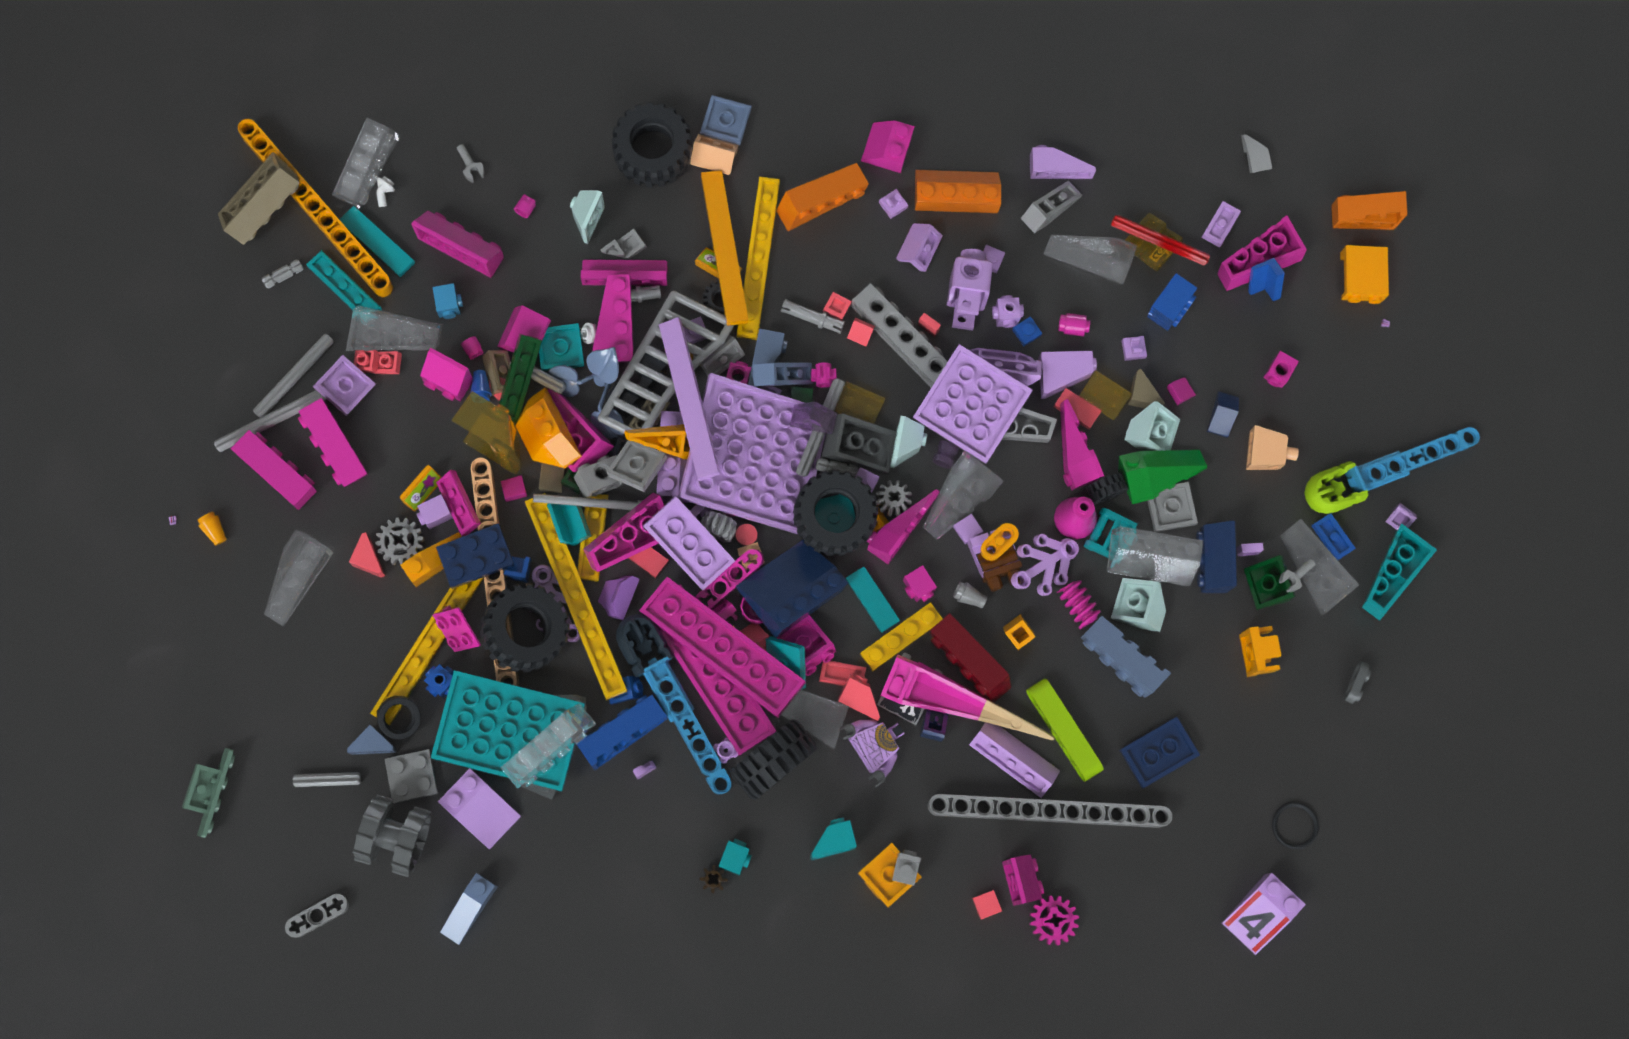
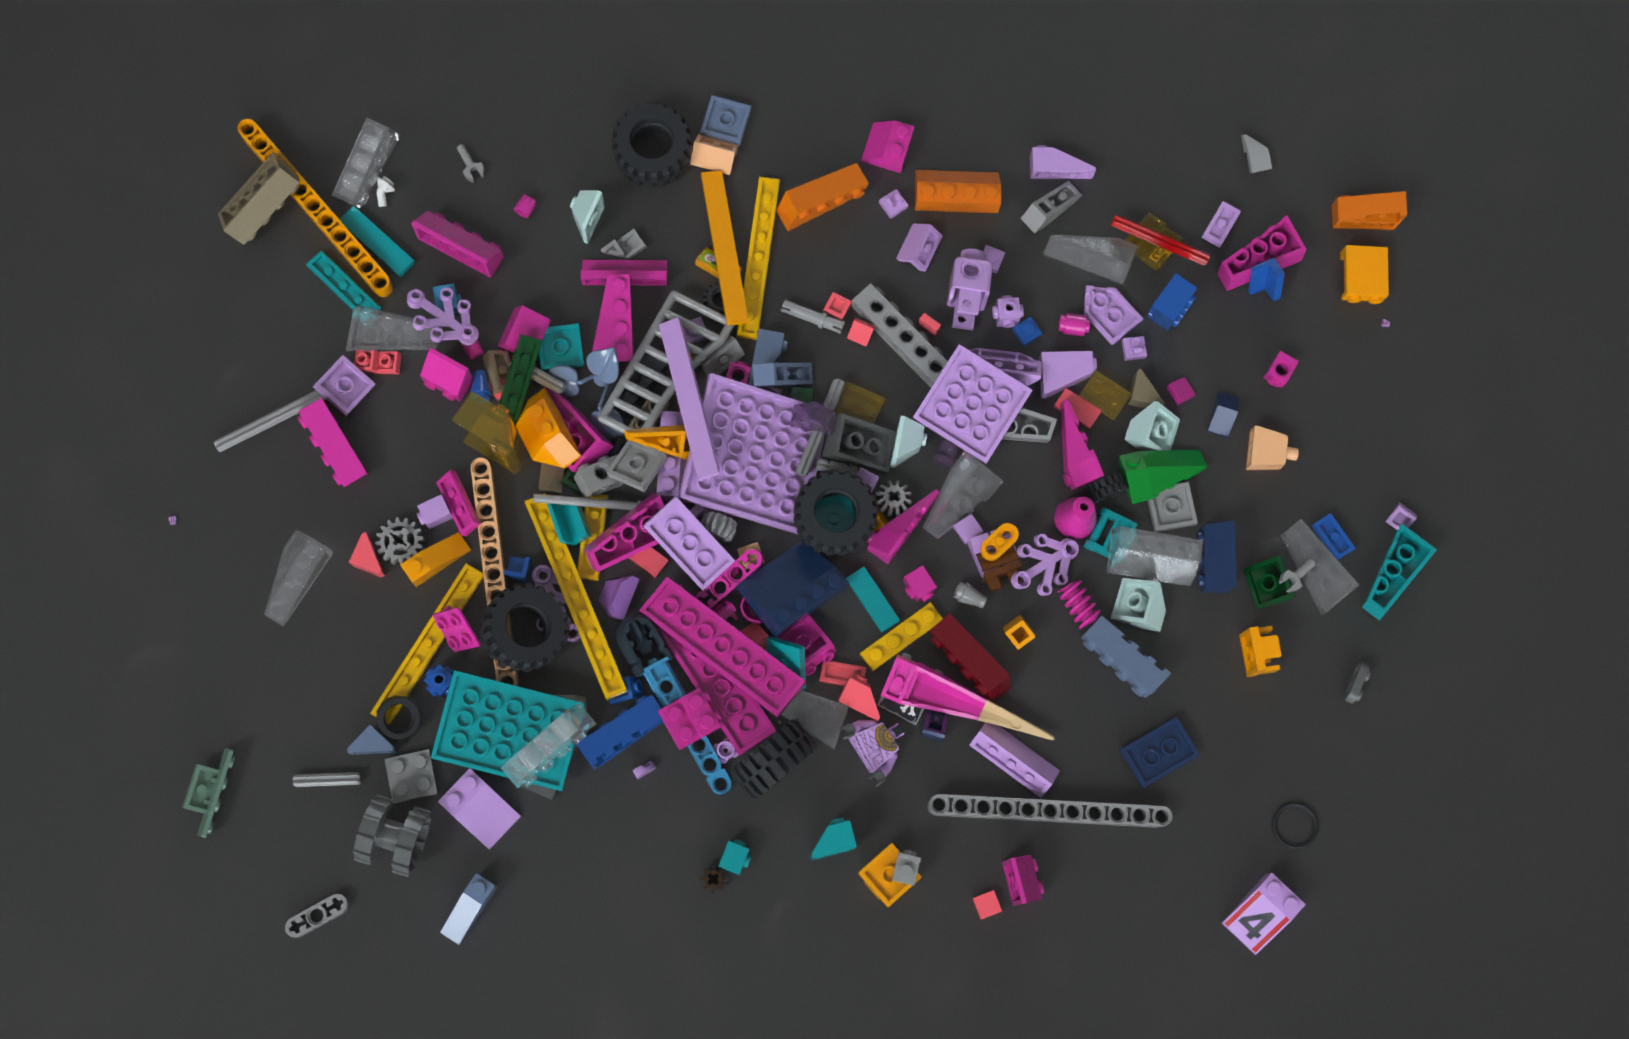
(212, 527): light orange cone -> none
(273, 469): dark pink brick -> none
(282, 273): light grey axle -> none
(293, 376): light grey axle -> none
(420, 488): slope -> none
(445, 318): none -> lavender plant
(475, 556): dark blue plate -> none
(513, 488): dark pink slope -> none
(588, 333): white plate -> none
(645, 293): light grey pin -> none
(690, 718): none -> dark pink plate
(746, 534): coral tile -> none
(823, 375): dark pink gear -> none
(1053, 909): dark pink gear -> none
(1064, 730): lime beam -> none
(1110, 312): none -> lavender tile
(1249, 549): lavender tile -> none
(1360, 478): piece -> none

